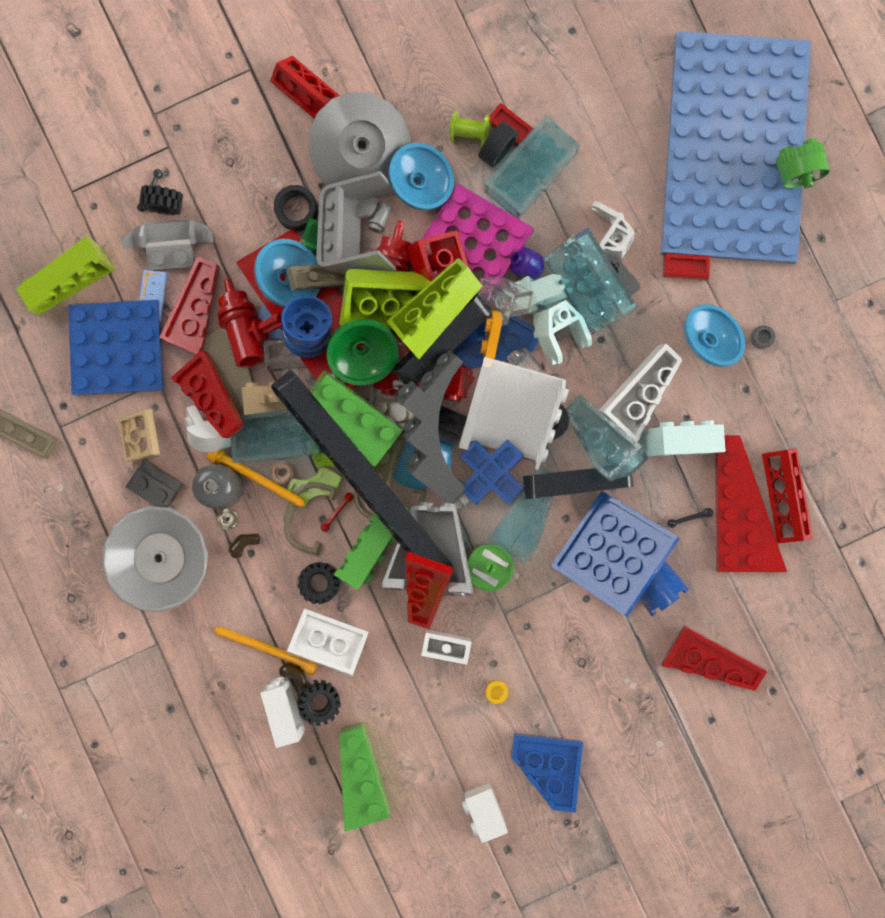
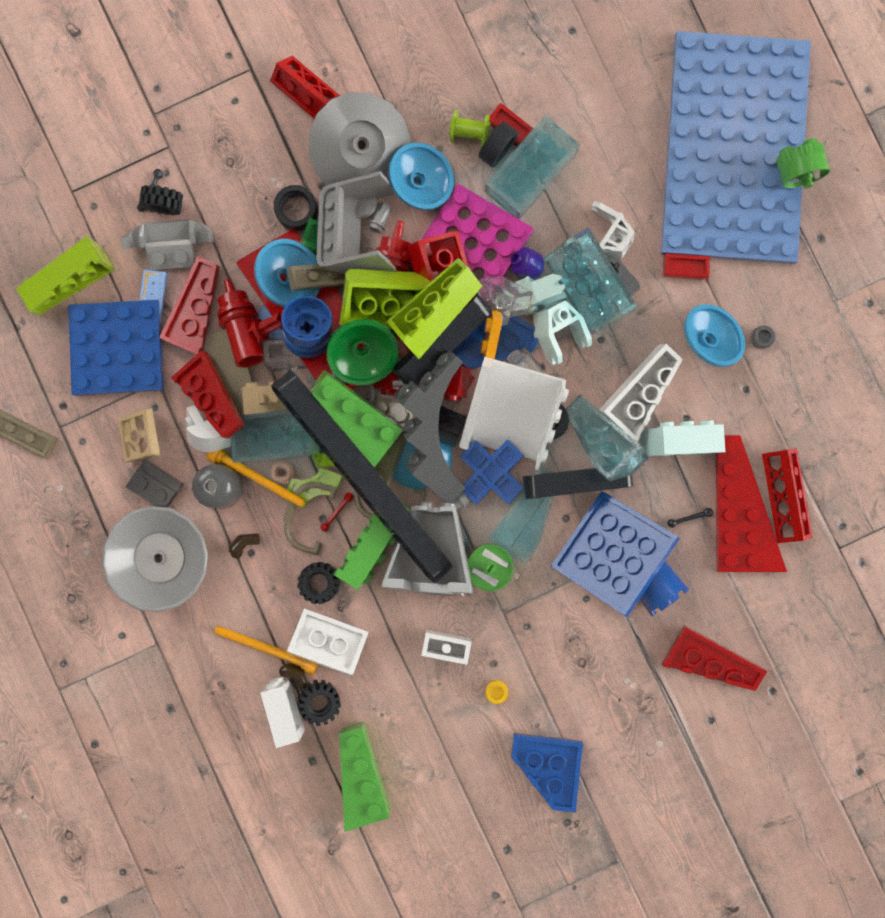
(232, 523): dark tan plate -> none
(425, 588): red wing -> none
(485, 812): white brick -> none

